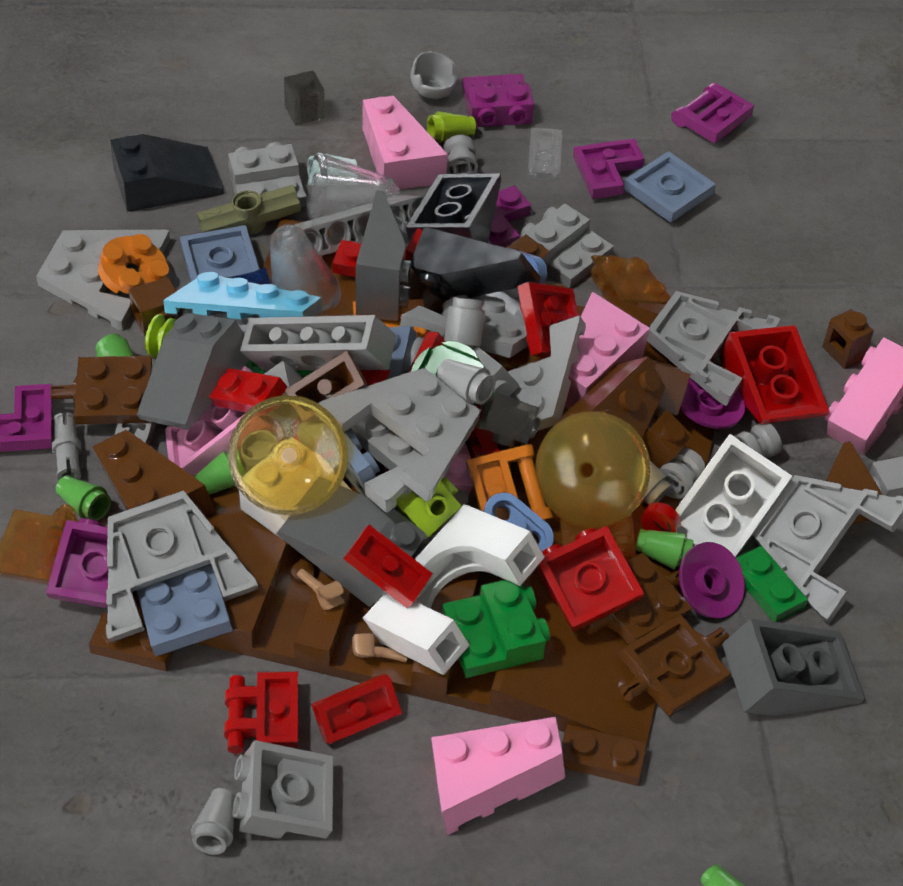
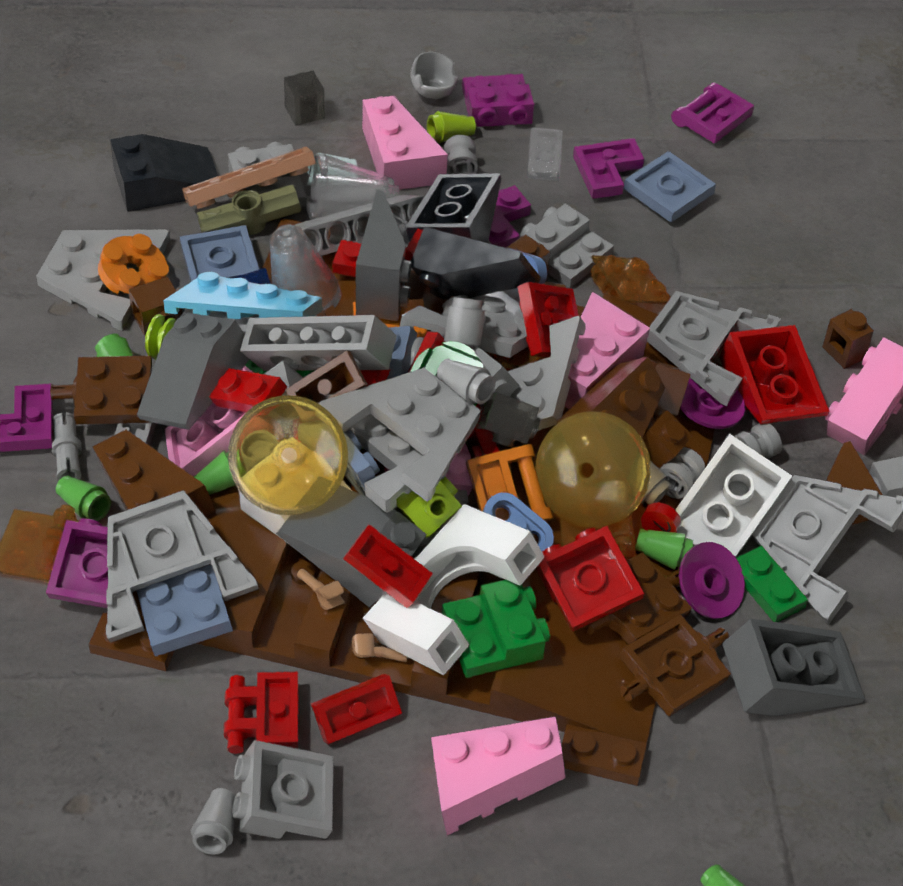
(261, 173): none -> nougat plate

